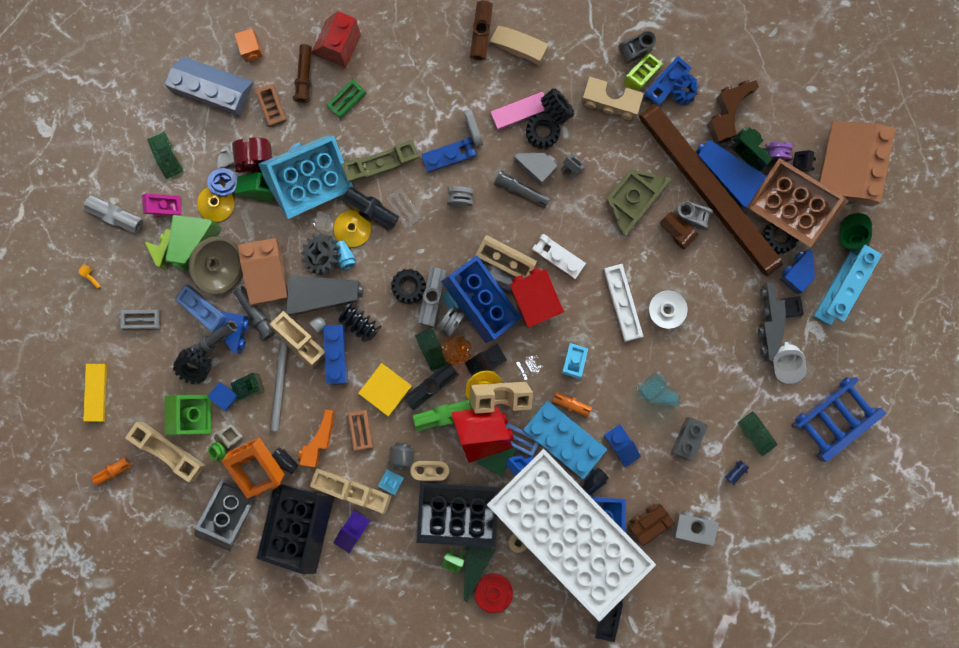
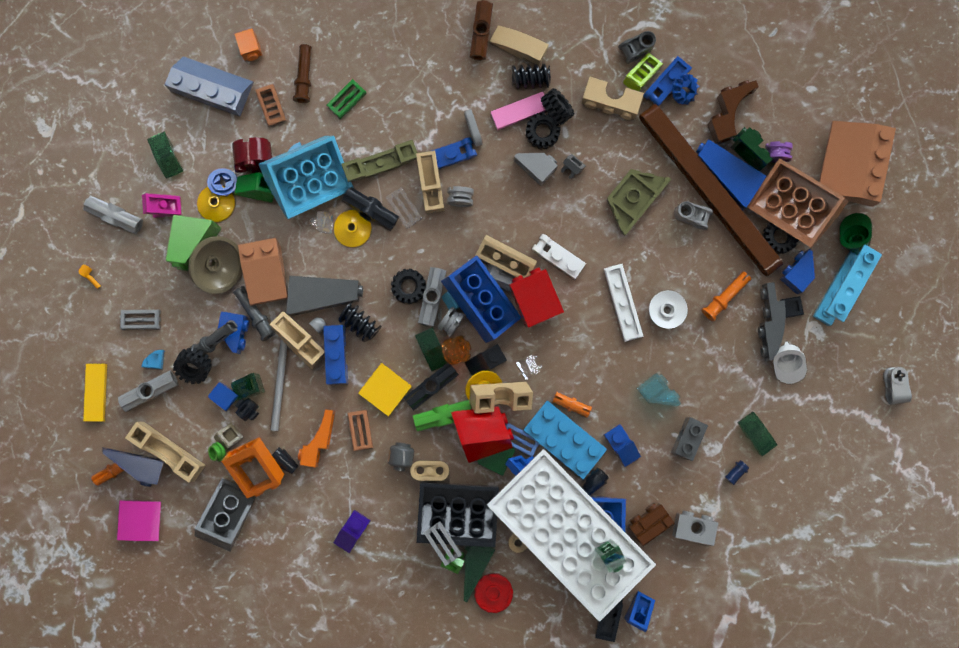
(137, 395): none -> light grey piece
(138, 520): none -> dark pink slope
(140, 467): none -> dark blue slope
(154, 360): none -> dark azure tile
(160, 252): lime slope -> none
(187, 414): bright green slope -> none
(200, 308): medium blue tile -> none
(225, 158): light grey tile -> none
(247, 409): none -> black gear
(295, 528): black slope -> none
(321, 253): dark grey gear -> none
(337, 39): red slope -> none
(346, 259): medium azure cone -> none
(350, 491): tan slope -> none
(391, 481): medium azure tile -> none
(430, 182): none -> tan slope
(436, 548): none -> light grey tile
(513, 185): dark grey pin -> none
(531, 76): none -> black piece
(574, 361): medium azure slope -> none
(611, 556): none -> clear green slope
(640, 611): none -> blue slope
(682, 233): reddish brown piece -> none
(721, 302): none -> orange pin
(803, 160): black tile -> none
(842, 439): blue fence -> none
(897, 388): none -> light grey piece

